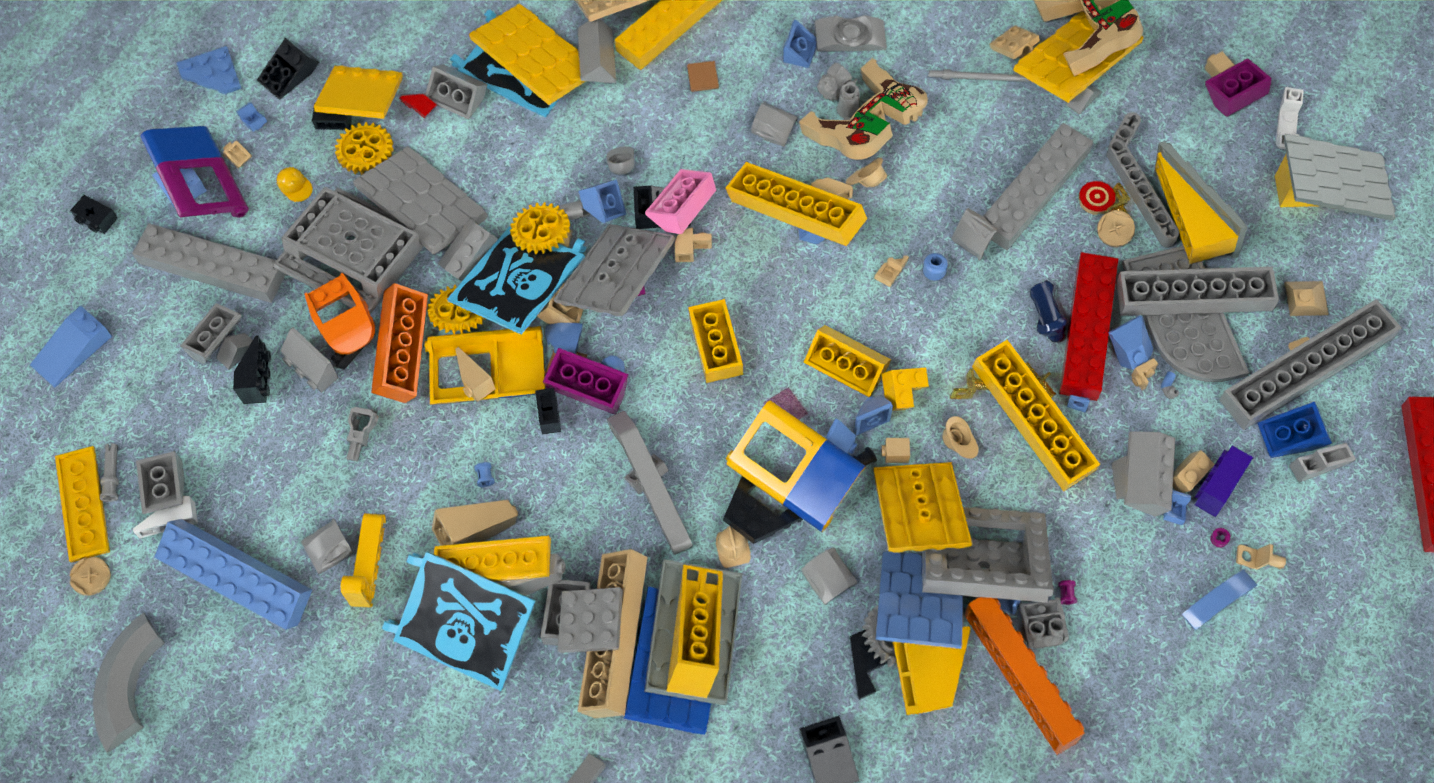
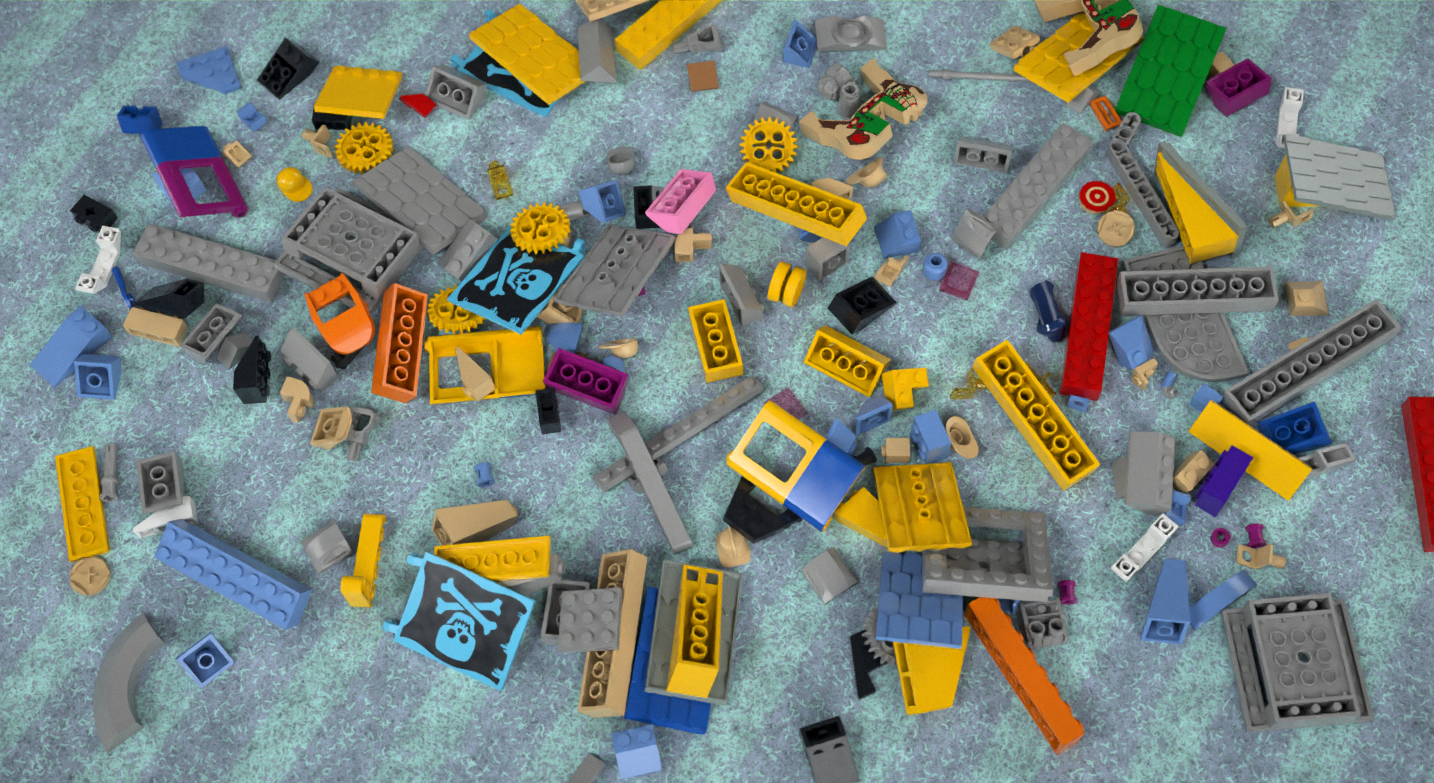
(97, 376): none -> medium blue slope
(110, 244): none -> white slope
(128, 298): none -> blue piece
(139, 120): none -> blue brick
(155, 326): none -> tan brick
(174, 298): none -> black slope
(205, 660): none -> medium blue slope
(299, 396): none -> tan brick
(318, 140): none -> tan bracket
(331, 427): none -> tan slope
(499, 180): none -> clear yellow bracket
(622, 348): none -> tan cap
(636, 751): none -> medium blue slope
(682, 430): none -> light grey plate
(697, 44): none -> light grey piece
(740, 294): none -> light grey slope
(769, 129): none -> yellow gear
(786, 284): none -> yellow wheel
(825, 257): none -> light grey brick
(860, 304): none -> black slope
(862, 515): none -> yellow slope
(898, 235): none -> medium blue slope
(930, 437): none -> medium blue brick
(959, 281): none -> clear pink piece
(983, 154): none -> light grey slope
(1104, 99): none -> orange tile
(1145, 548): none -> white slope
(1169, 609): none -> medium blue slope
(1170, 70): none -> green piece
(1203, 397): none -> medium blue brick
(1255, 535): none -> magenta bush
(1270, 462): none -> yellow tile
(1288, 216): none -> tan bracket
(1299, 694): none -> light grey piece

